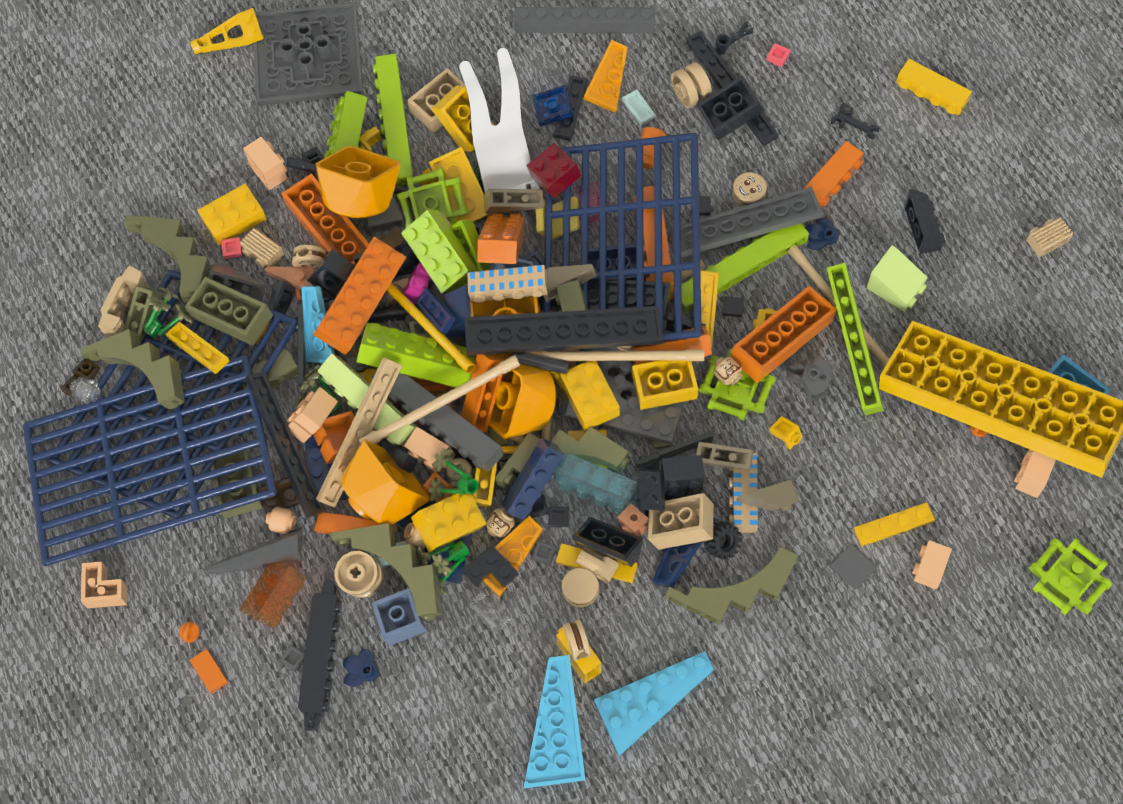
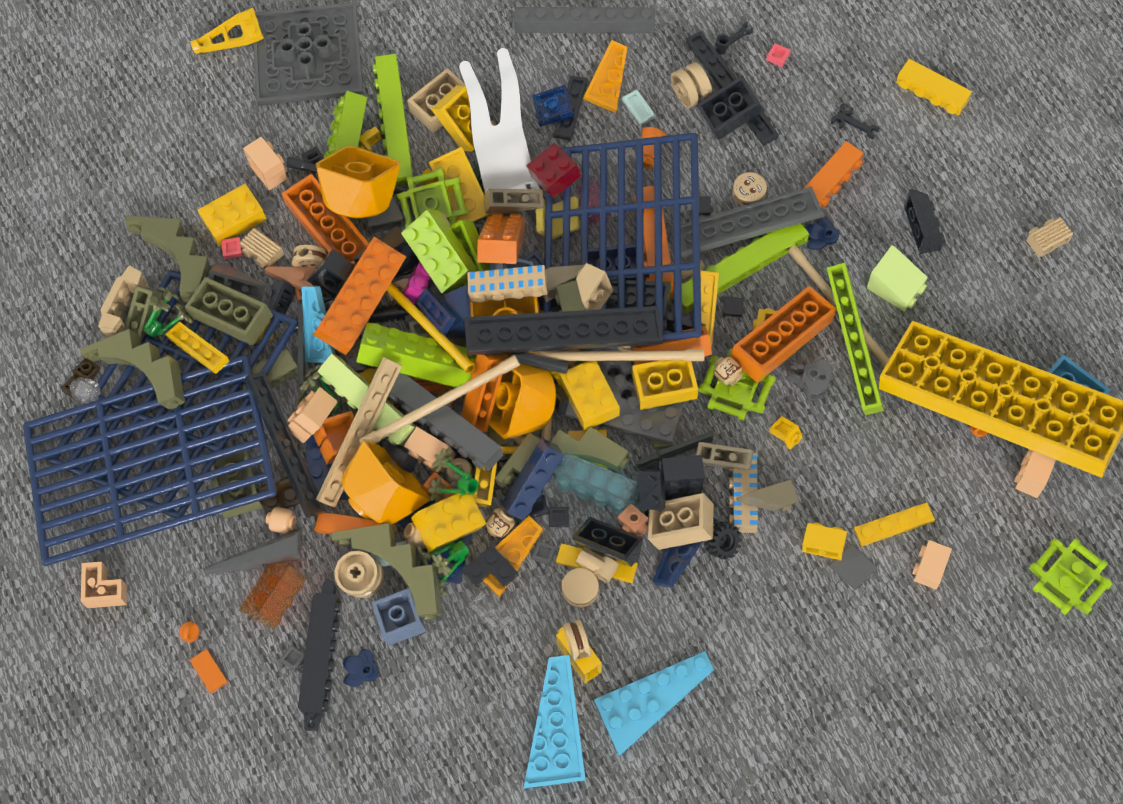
(593, 287): none -> tan slope
(714, 602): olive arch -> none
(824, 541): none -> yellow brick

